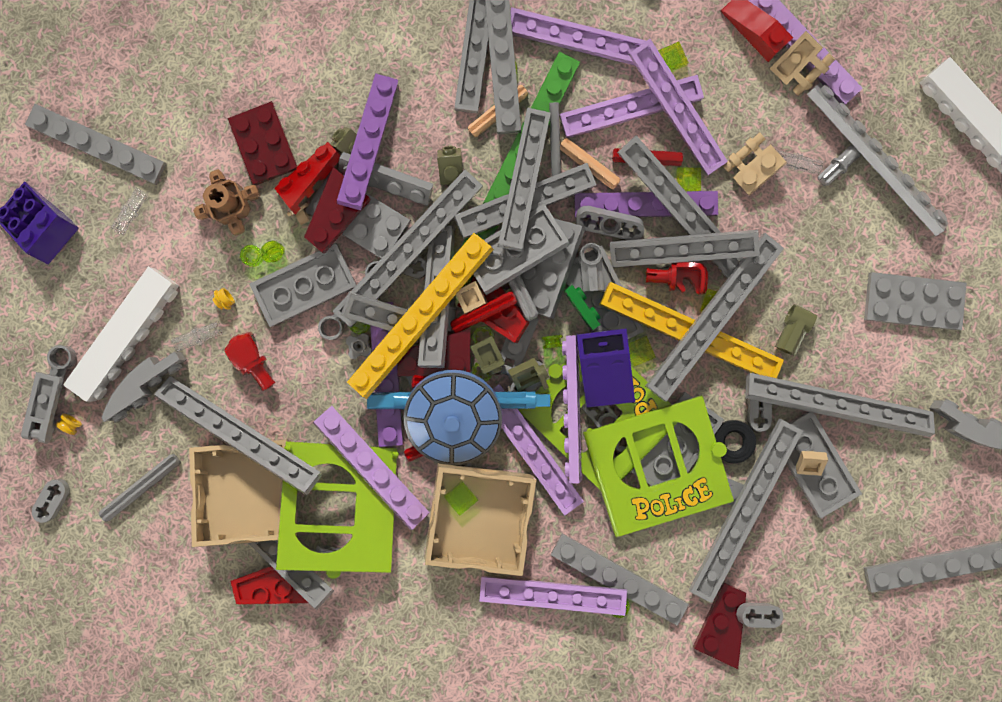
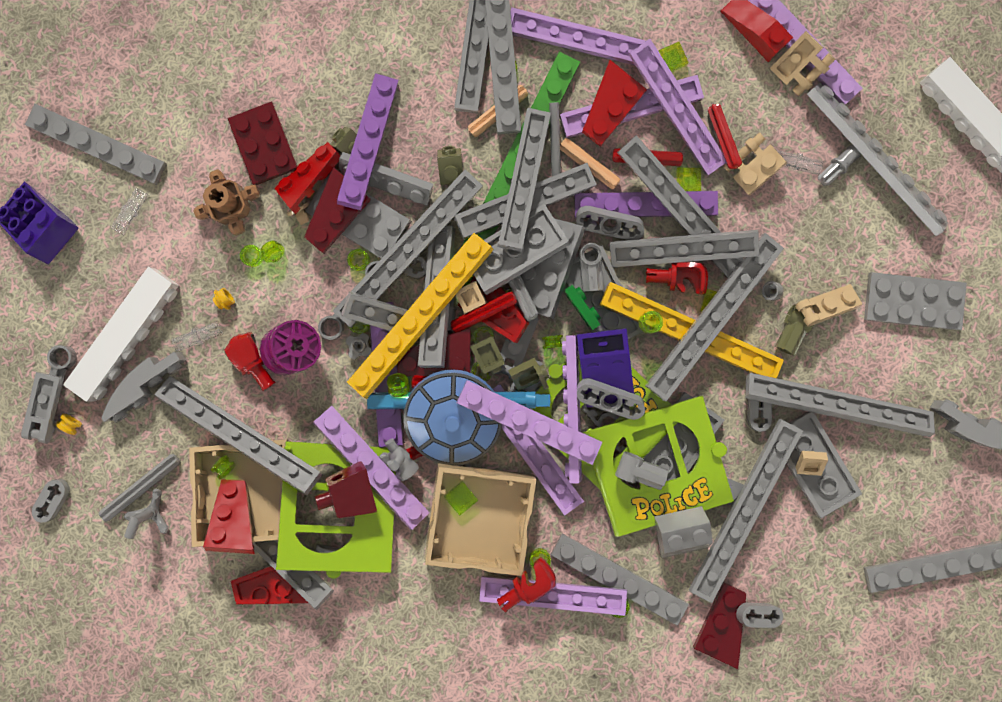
(139, 516): none -> light grey piece
(223, 467): none -> clear neon green bush
(230, 520): none -> wing
(277, 344): none -> magenta wheel
(303, 285): light grey plate -> none
(348, 492): none -> dark red torso
(350, 258): none -> clear neon green bush
(398, 391): none -> clear neon green bush
(399, 461): none -> light grey piece
(529, 422): none -> lavender plate
(529, 591): none -> red piece
(535, 553): none -> clear neon green bush
(612, 103): none -> red wing
(624, 411): none -> light grey beam
(635, 469): none -> light grey piece
(640, 351): clear neon green tile -> none
(655, 328): none -> clear neon green bush
(683, 532): none -> light grey slope
(724, 136): none -> red axle
(748, 436): black tyre -> none
(772, 285): none -> light grey hinge
(829, 305): none -> tan plate

